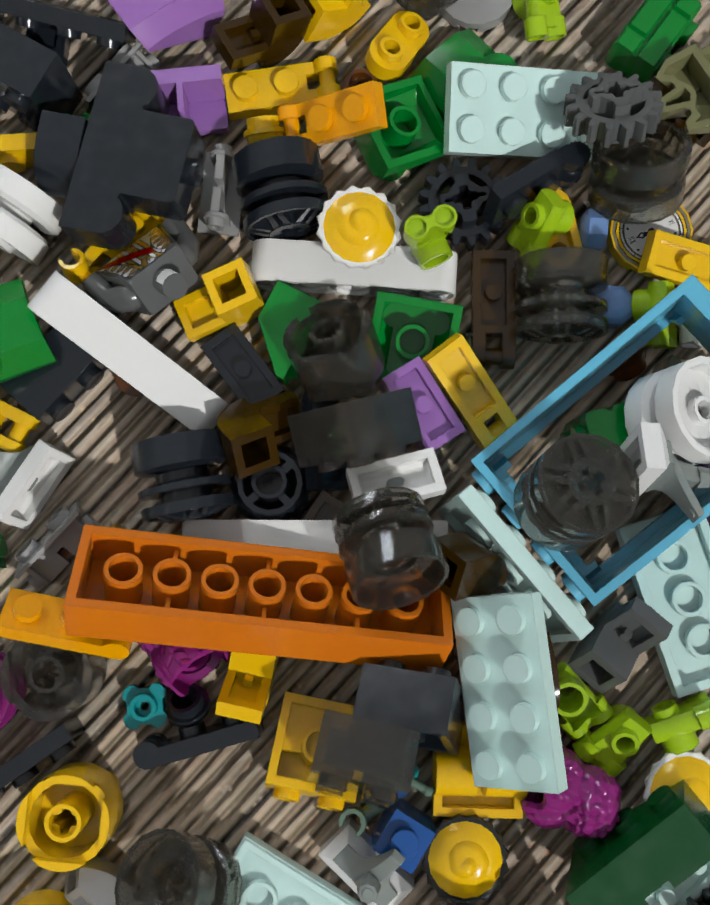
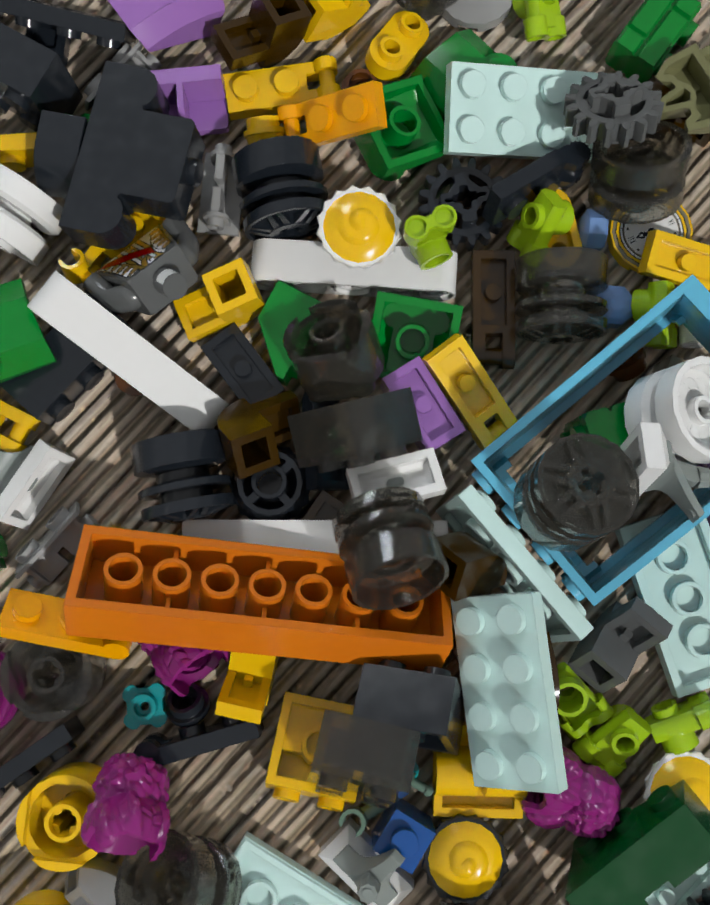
(128, 807): none -> magenta hair

